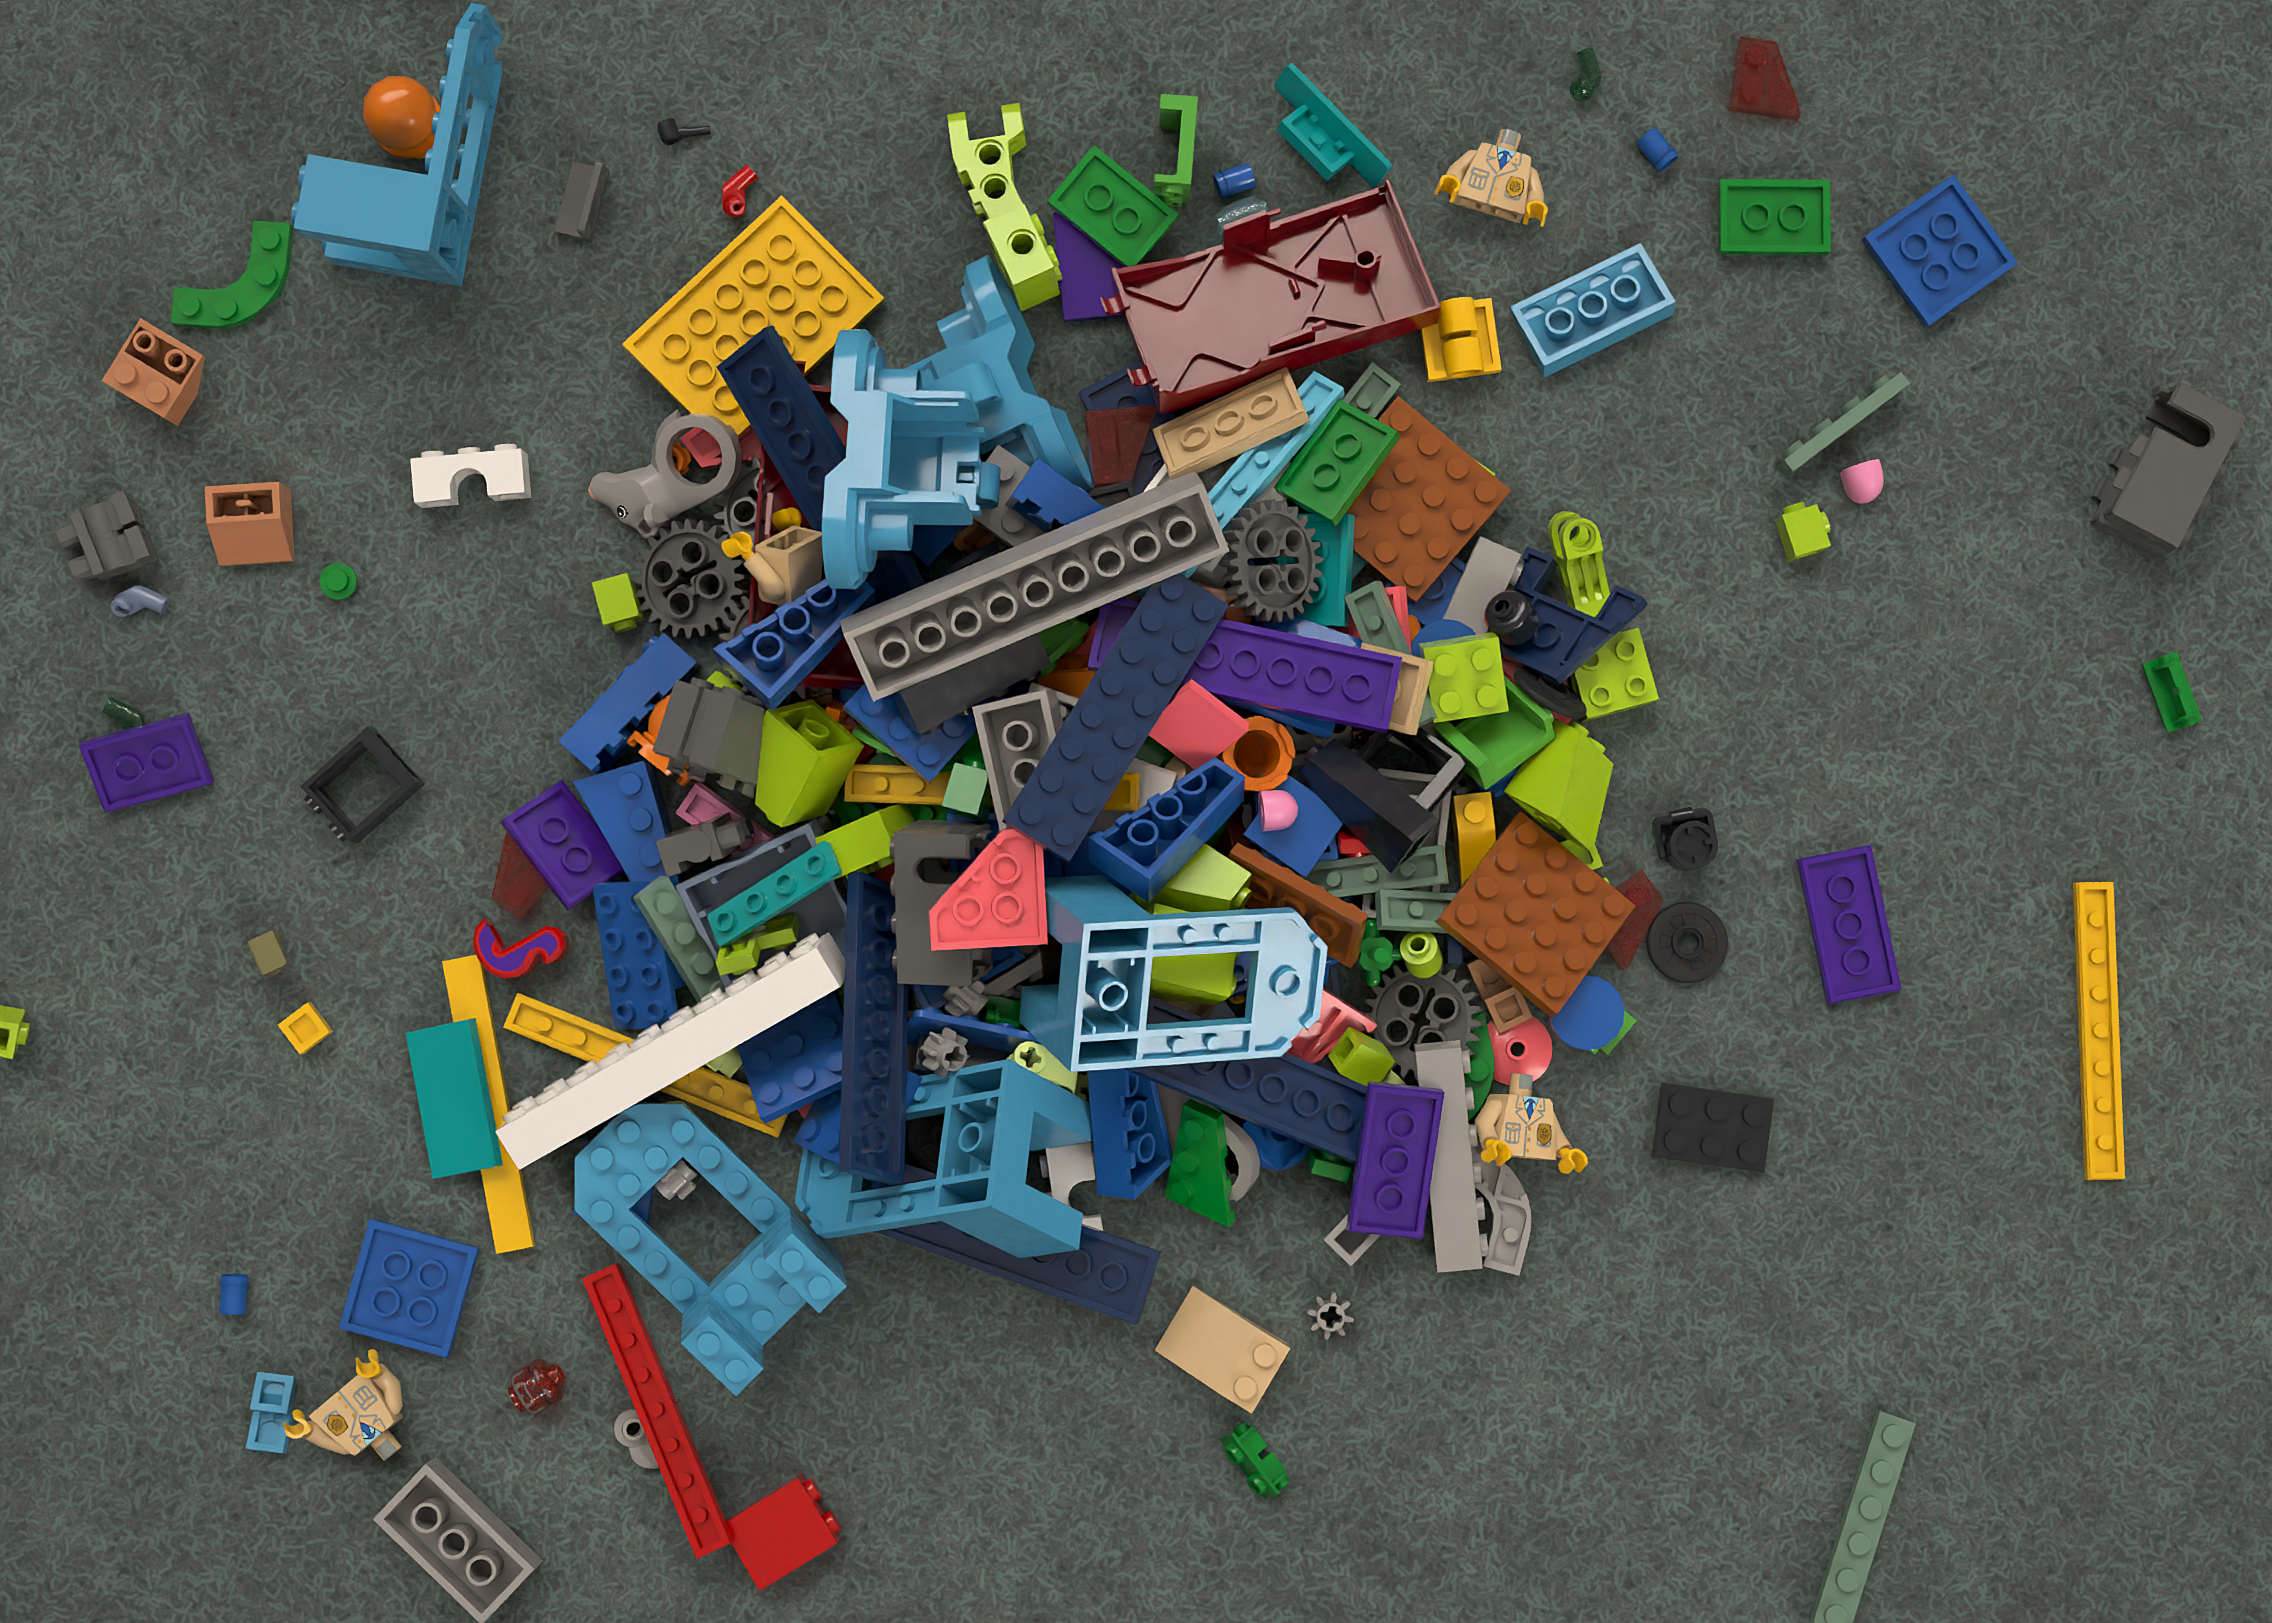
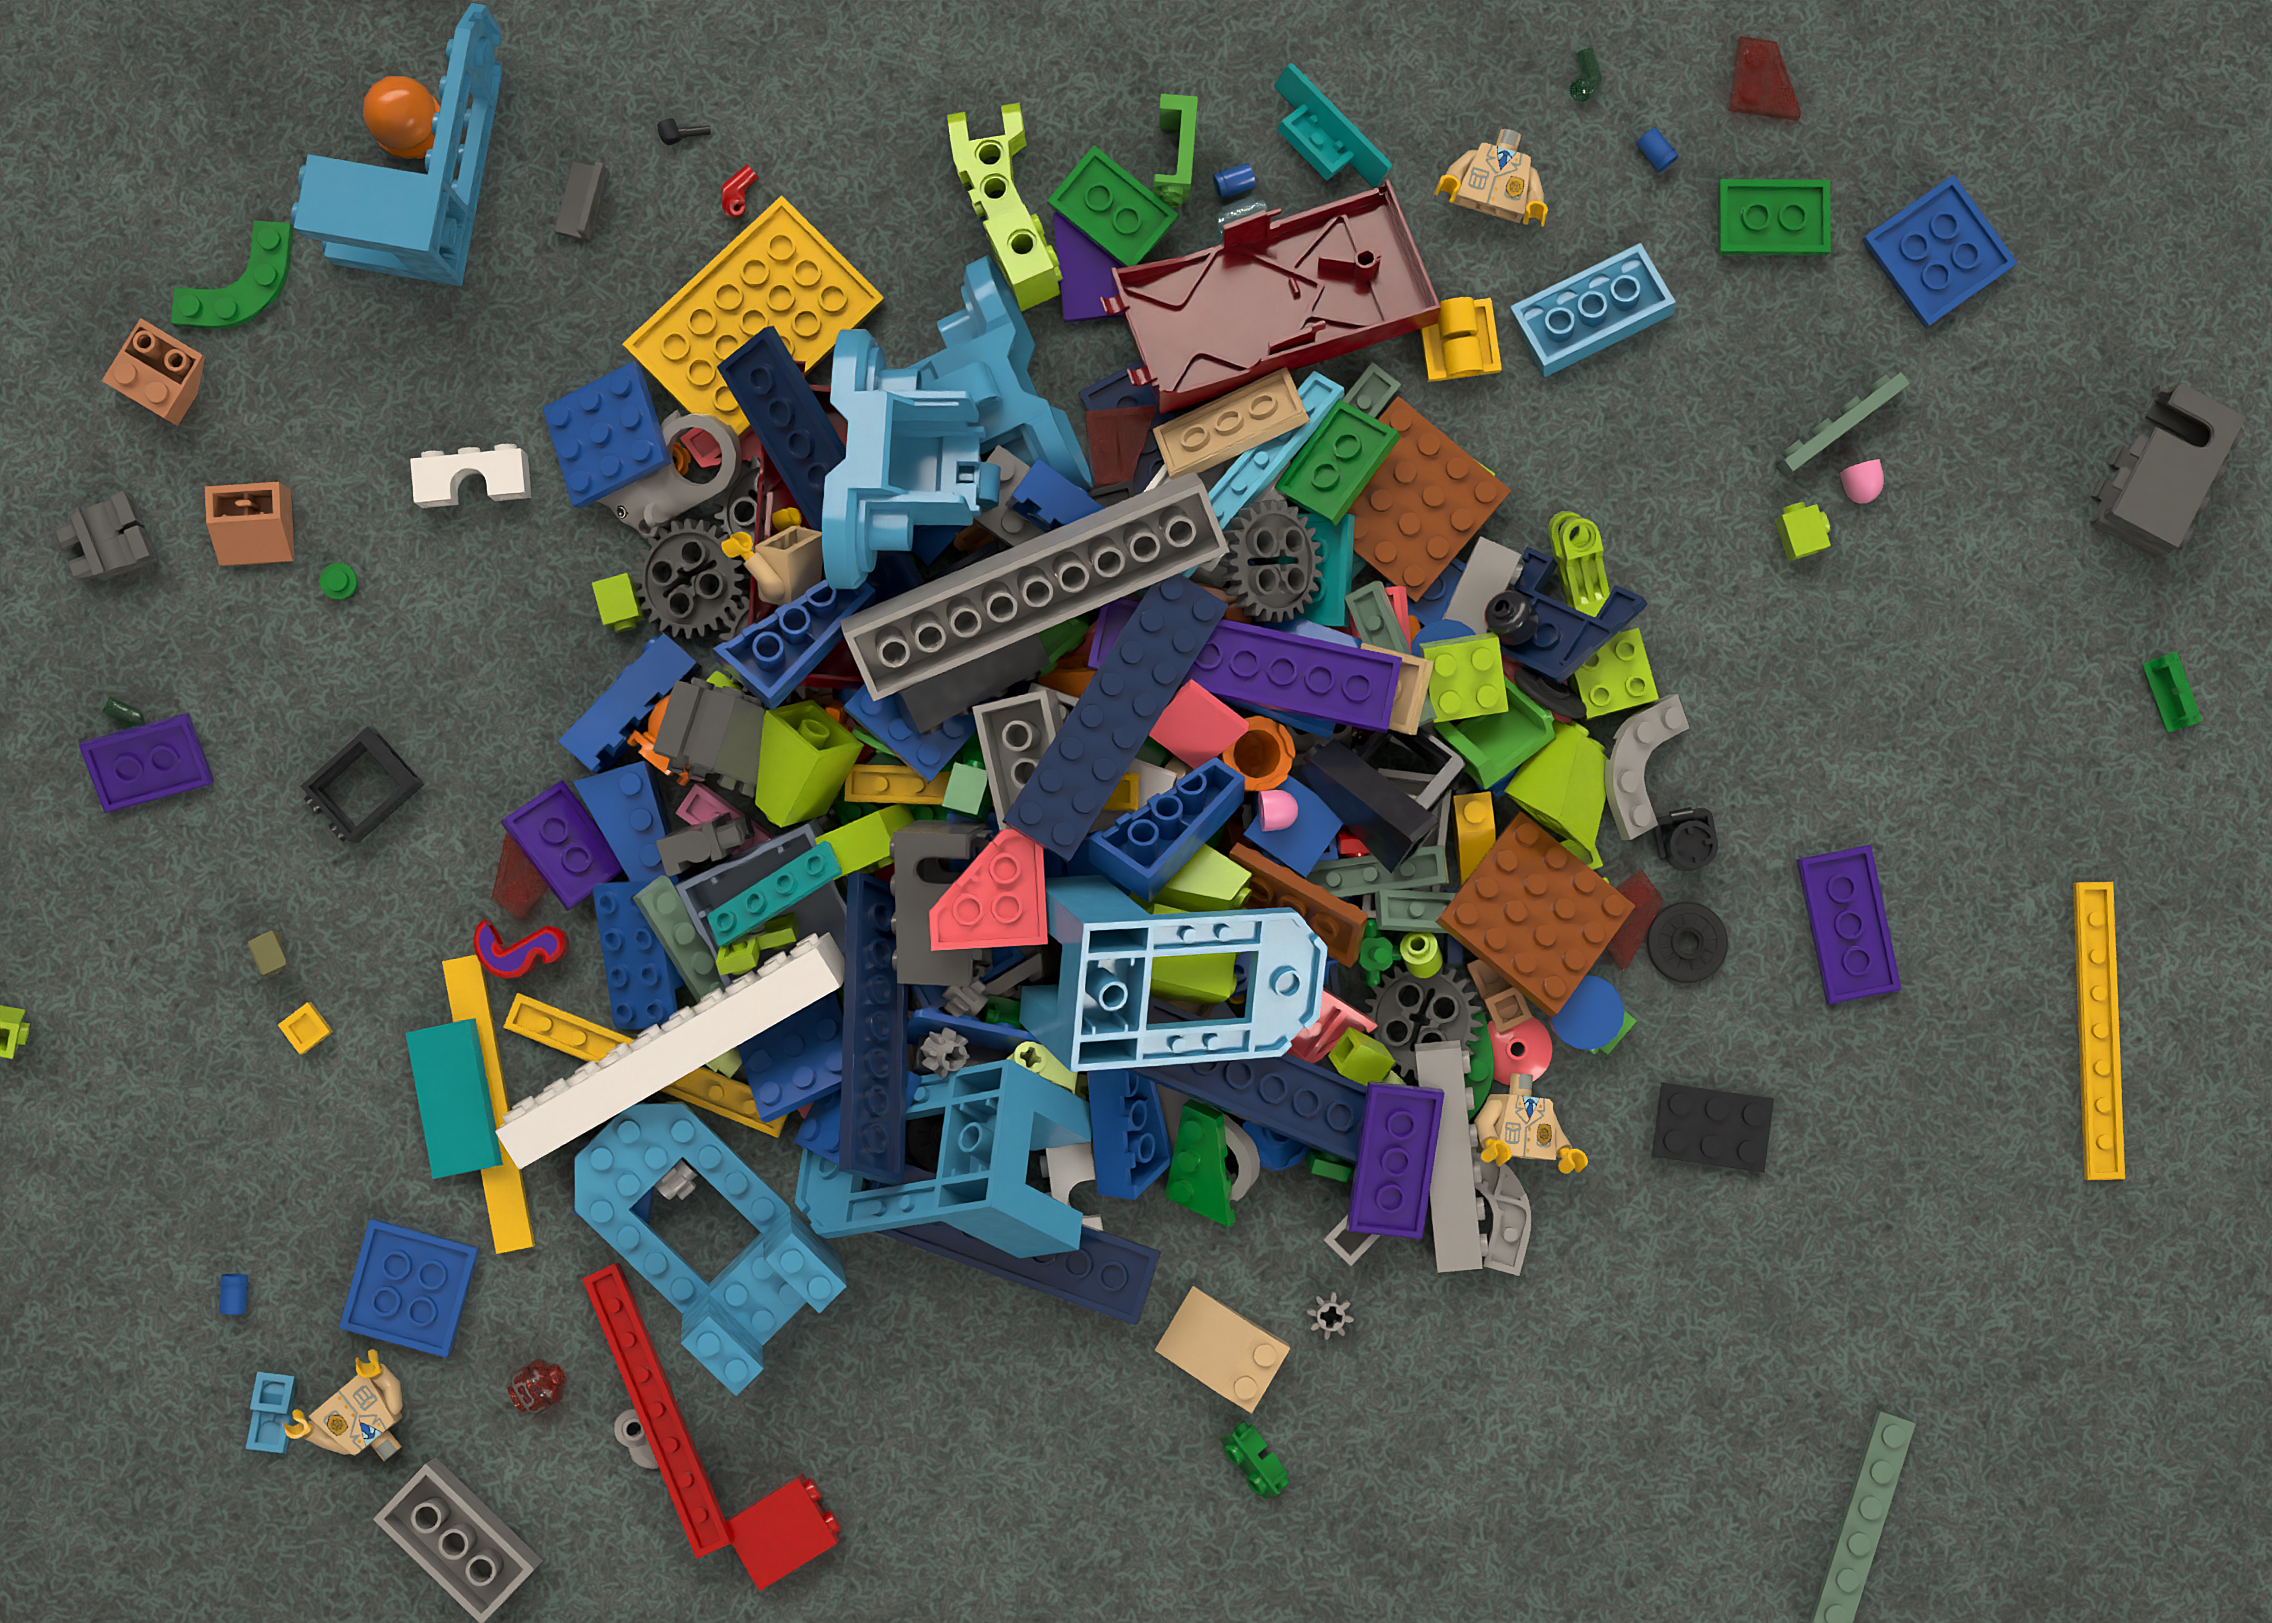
(137, 599): sand blue arm -> none
(606, 435): none -> blue plate
(1626, 768): none -> light grey plate

